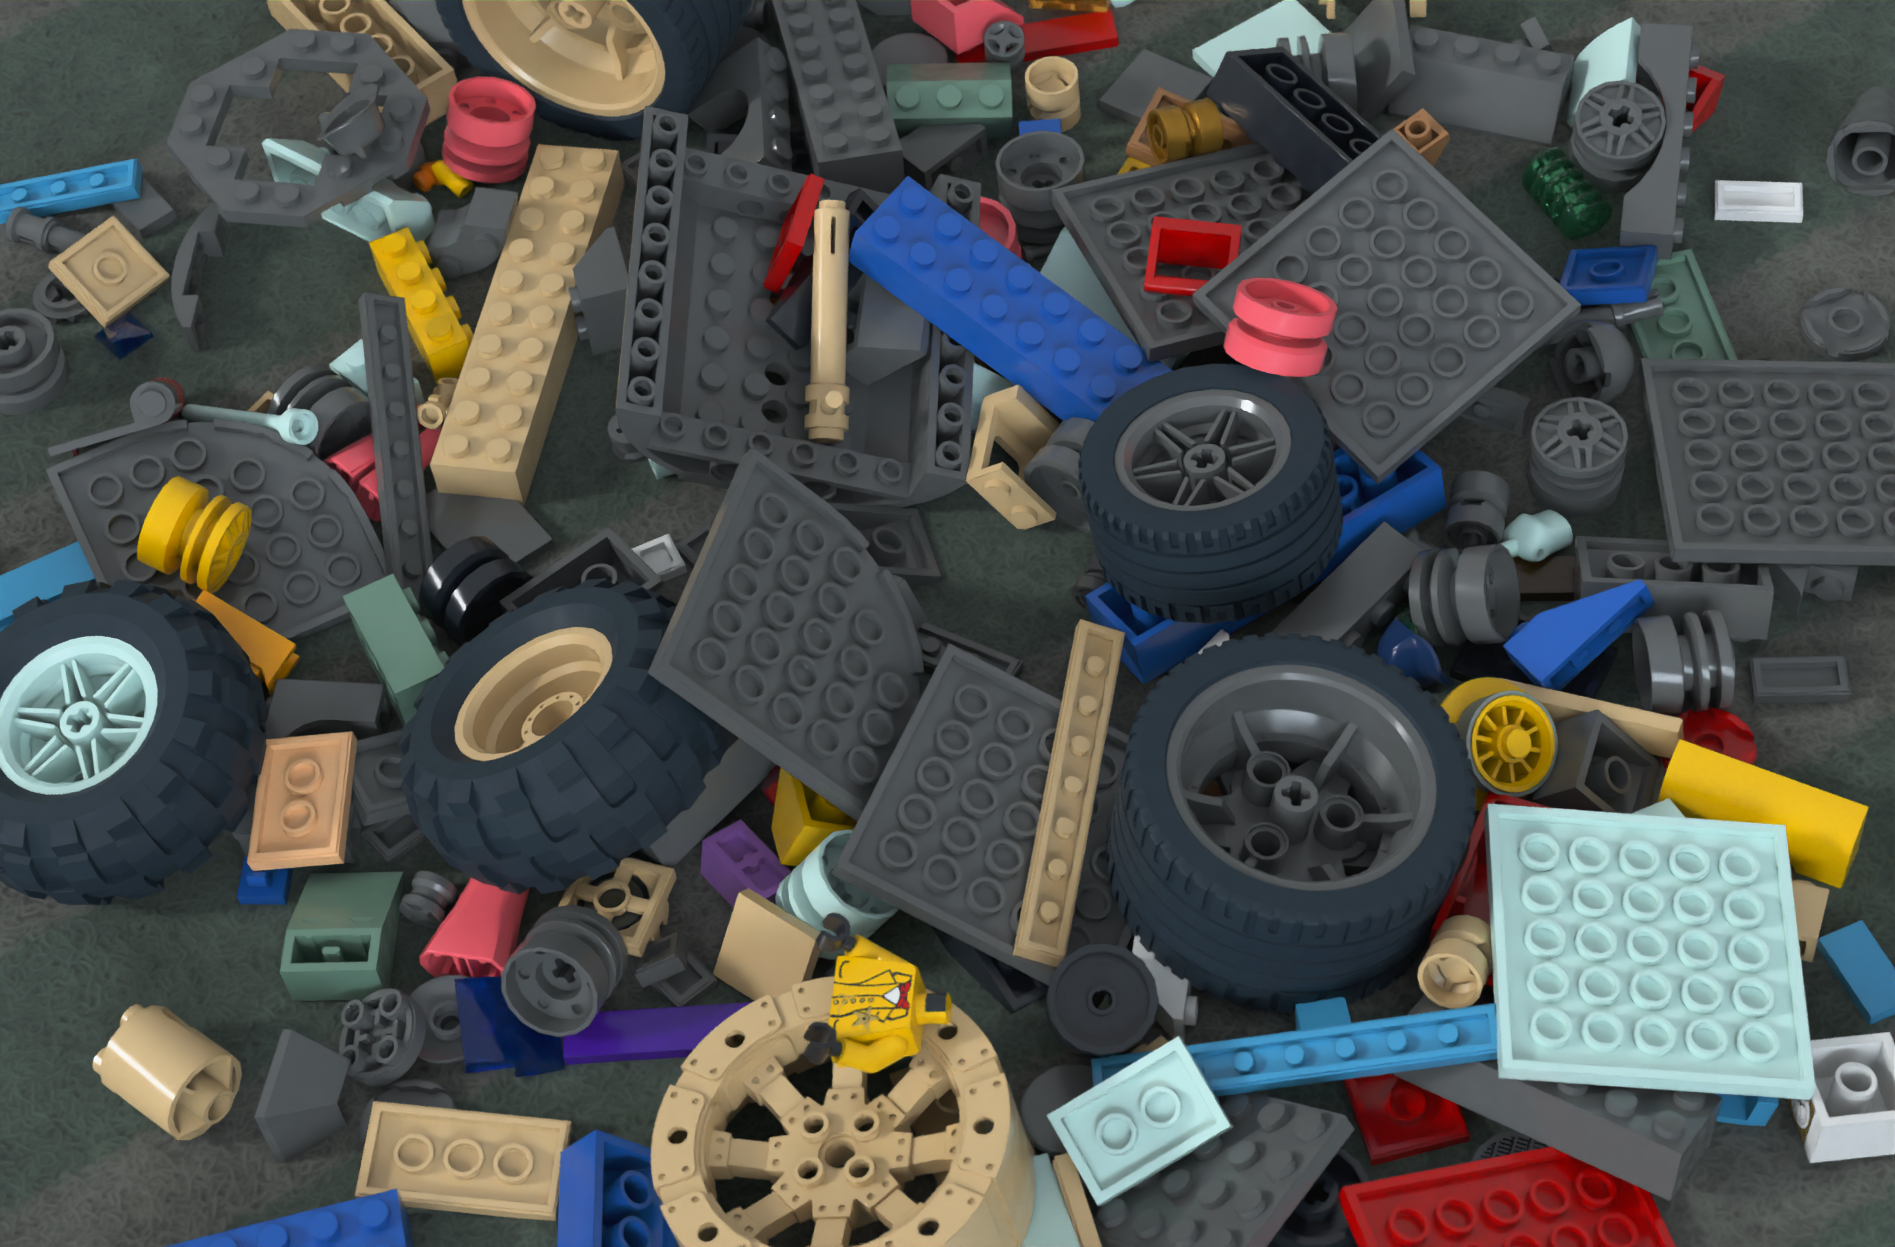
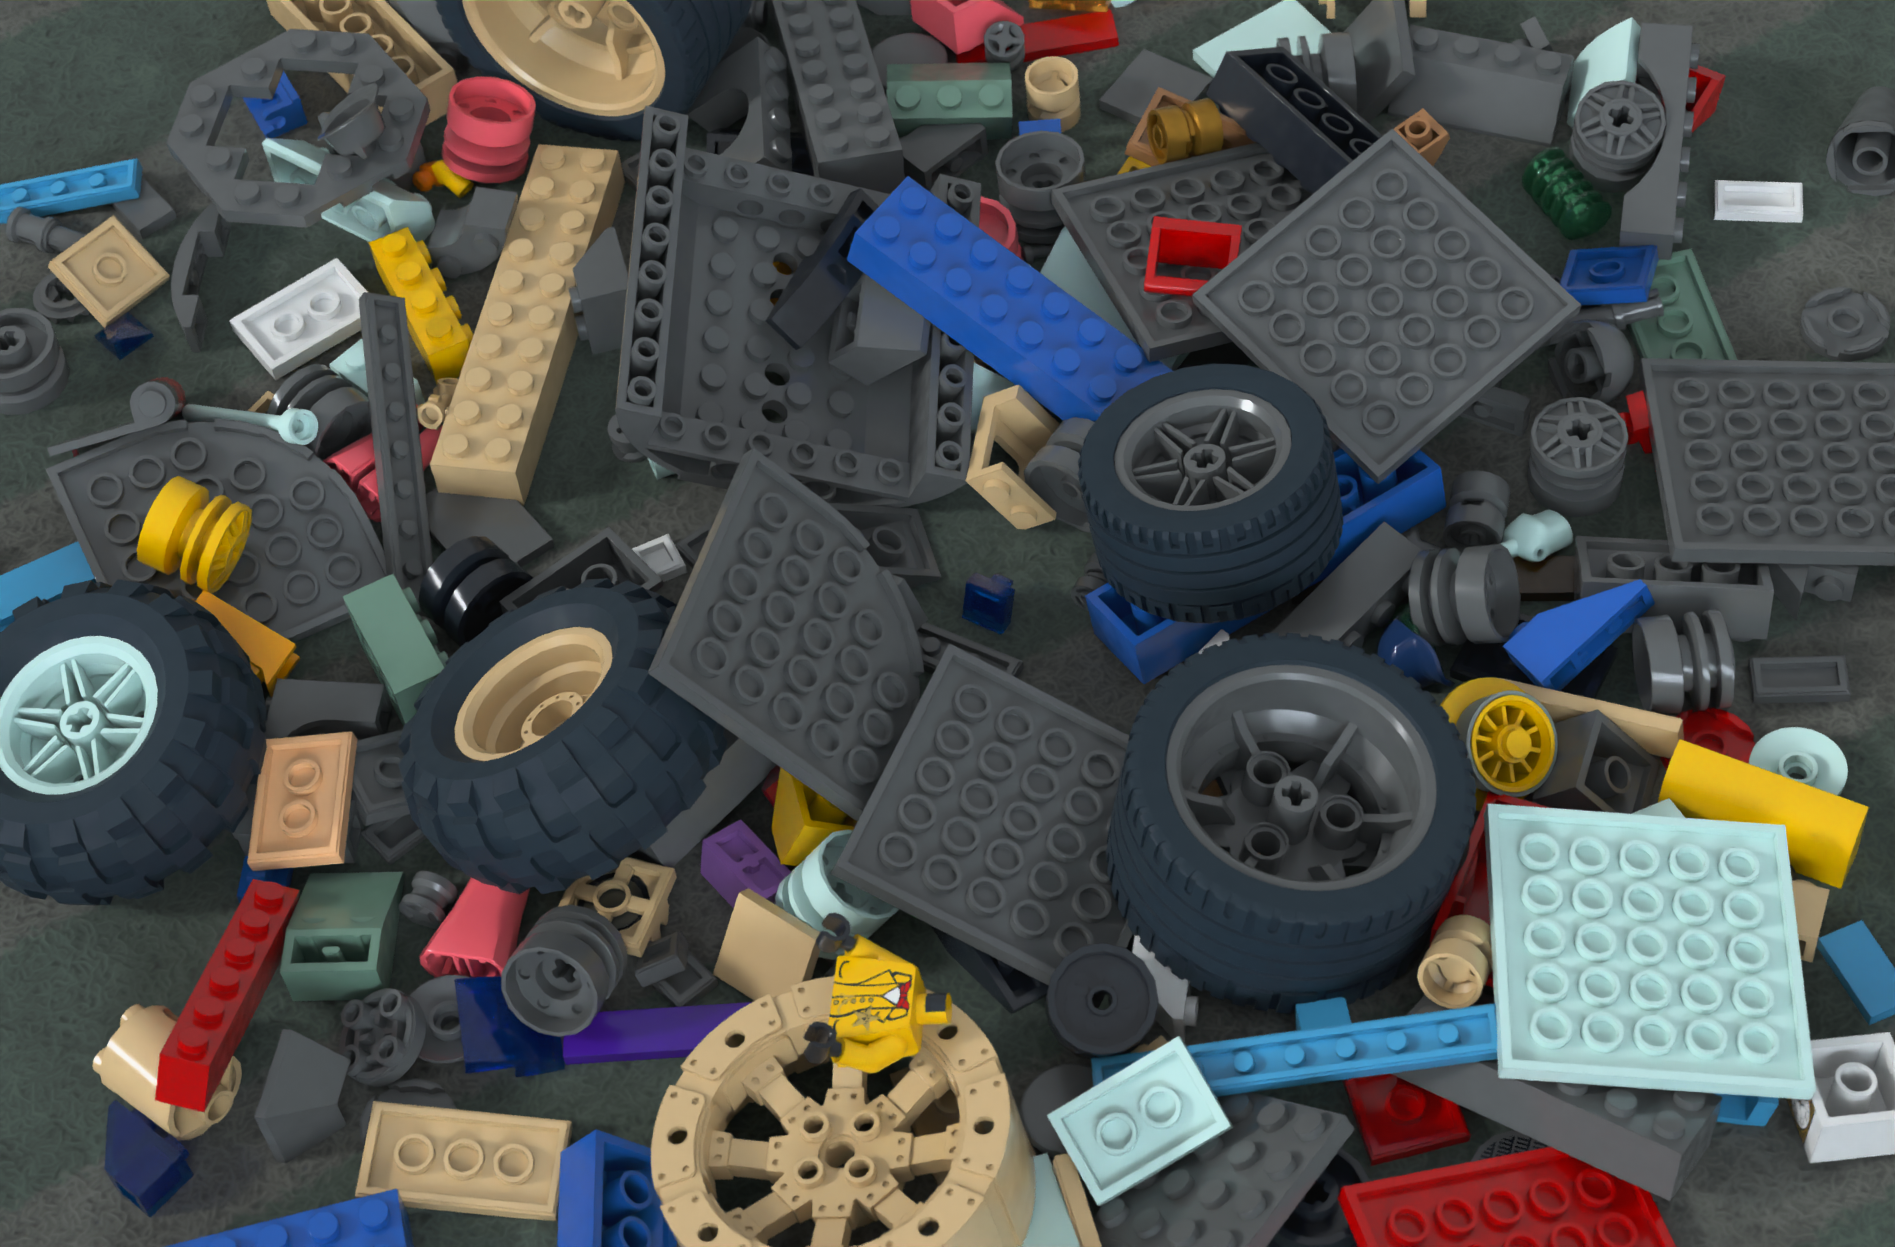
(141, 1161): none -> clear blue slope
(225, 997): none -> red brick
(280, 113): none -> blue hinge
(302, 319): none -> white plate
(793, 233): red tile -> none
(827, 387): tan cylinder -> none
(989, 601): none -> clear blue tile
(1069, 795): tan tile -> none
(1280, 327): coral wheel -> none
(1637, 421): none -> red tile
(1804, 753): none -> light aqua dish

